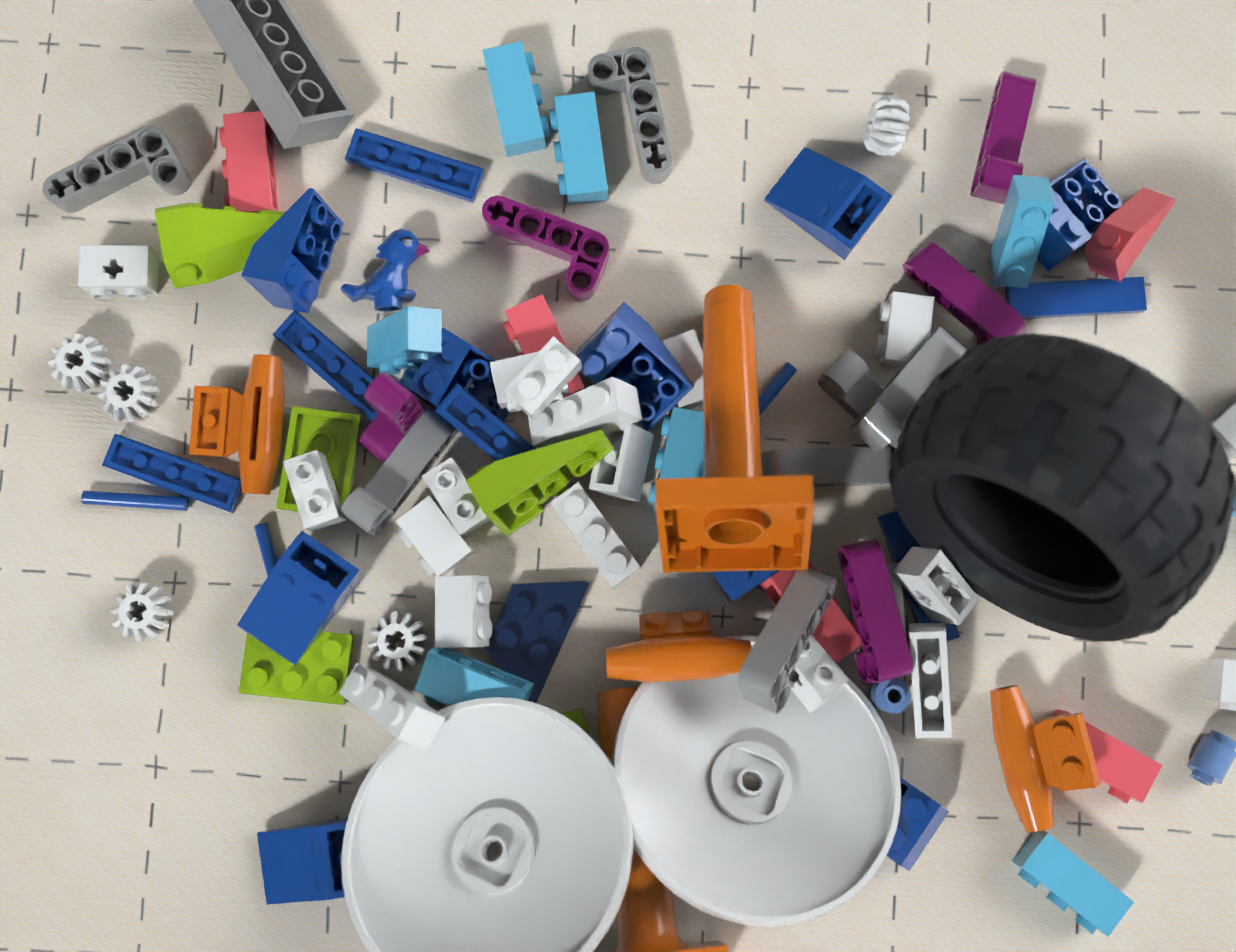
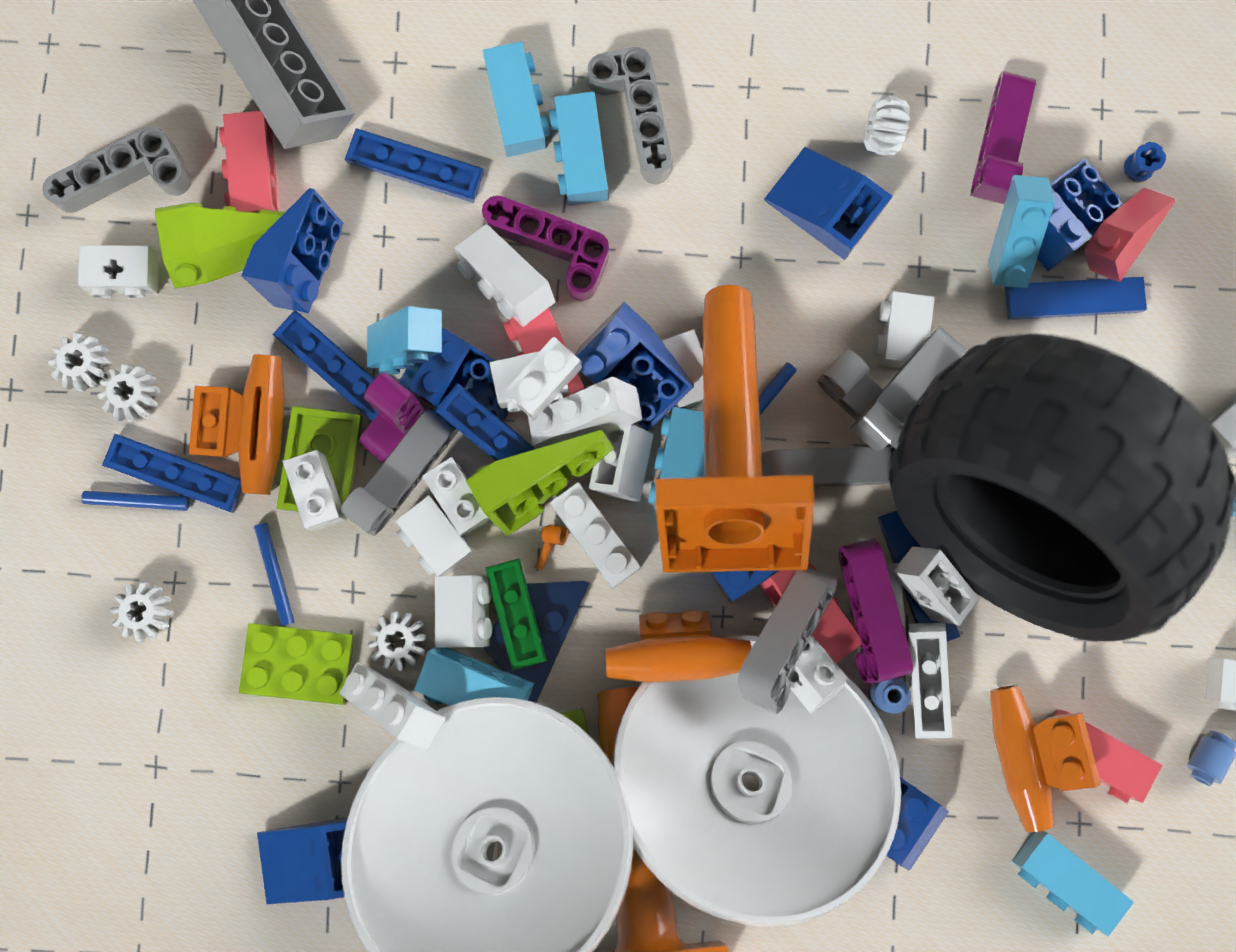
(299, 597): blue slope -> none
(389, 282): blue animal -> none
(504, 275): none -> white brick
(516, 614): none -> green tile
(551, 535): none -> orange hand
(963, 294): magenta beam -> none
(1144, 162): none -> blue bush

